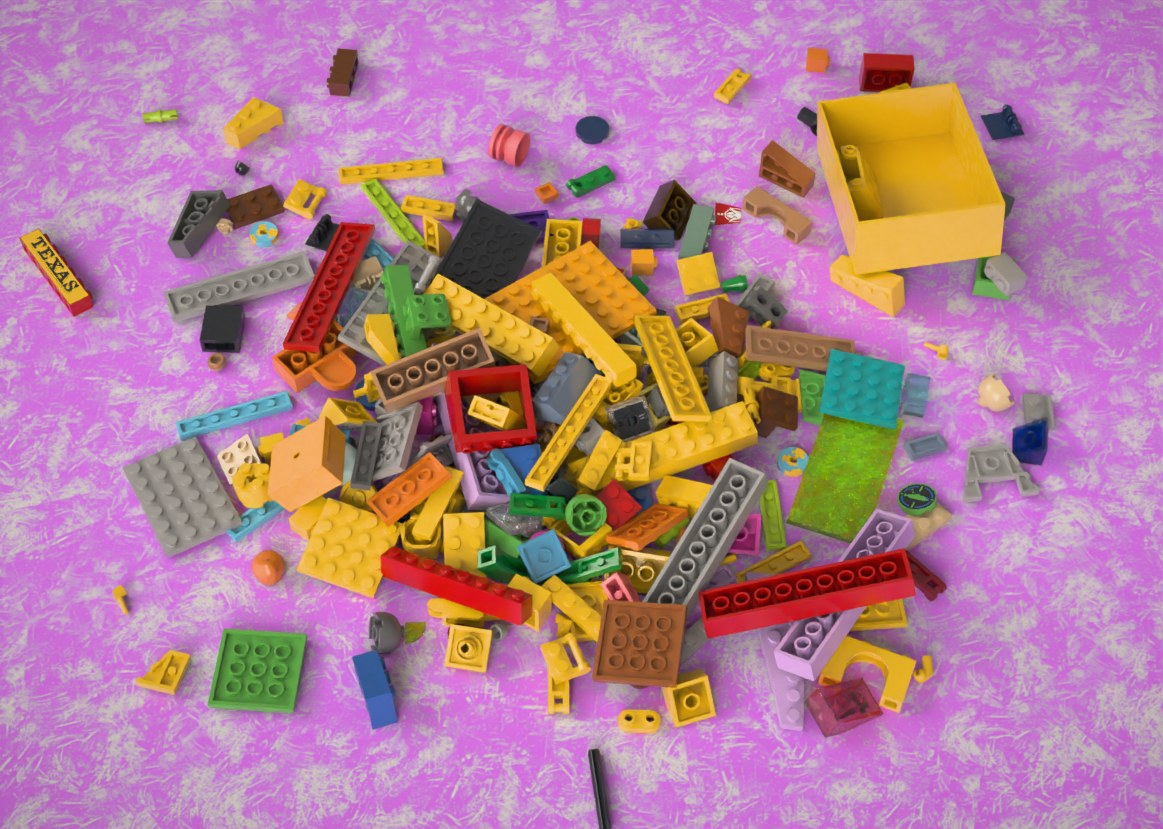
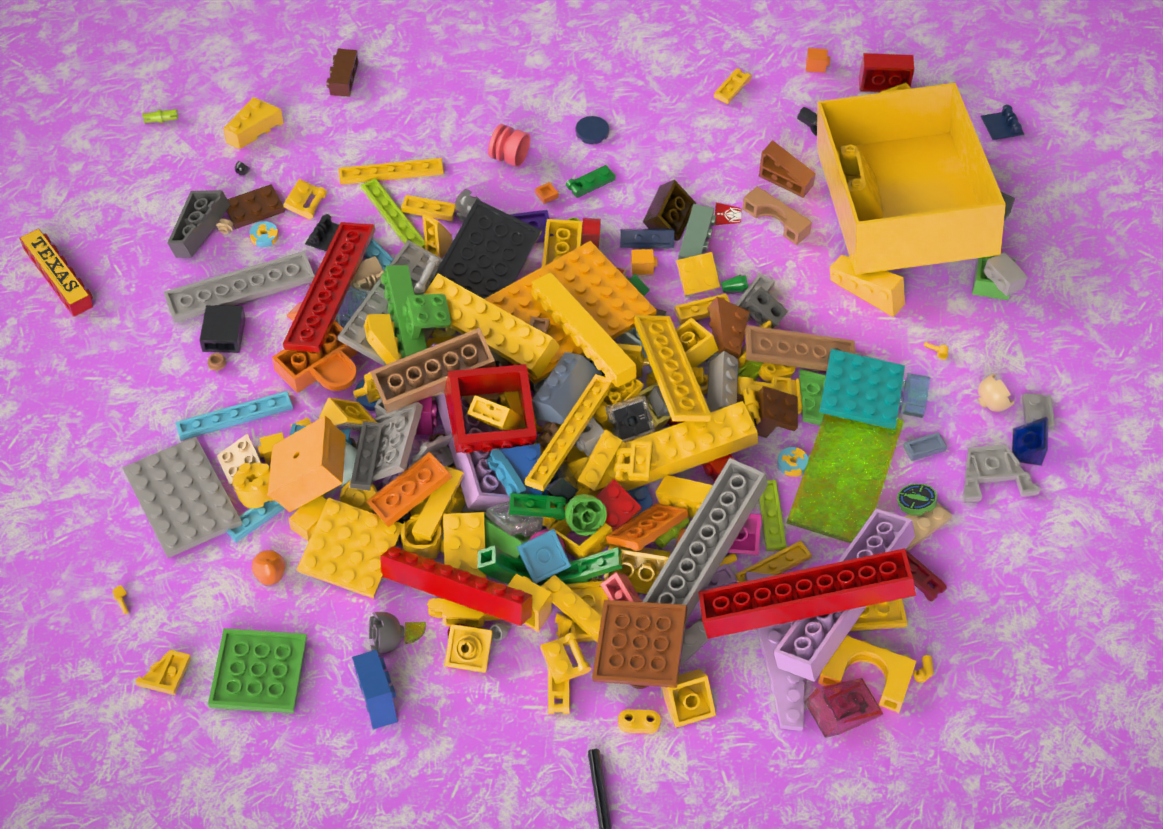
(632, 224): yellow plate -> none

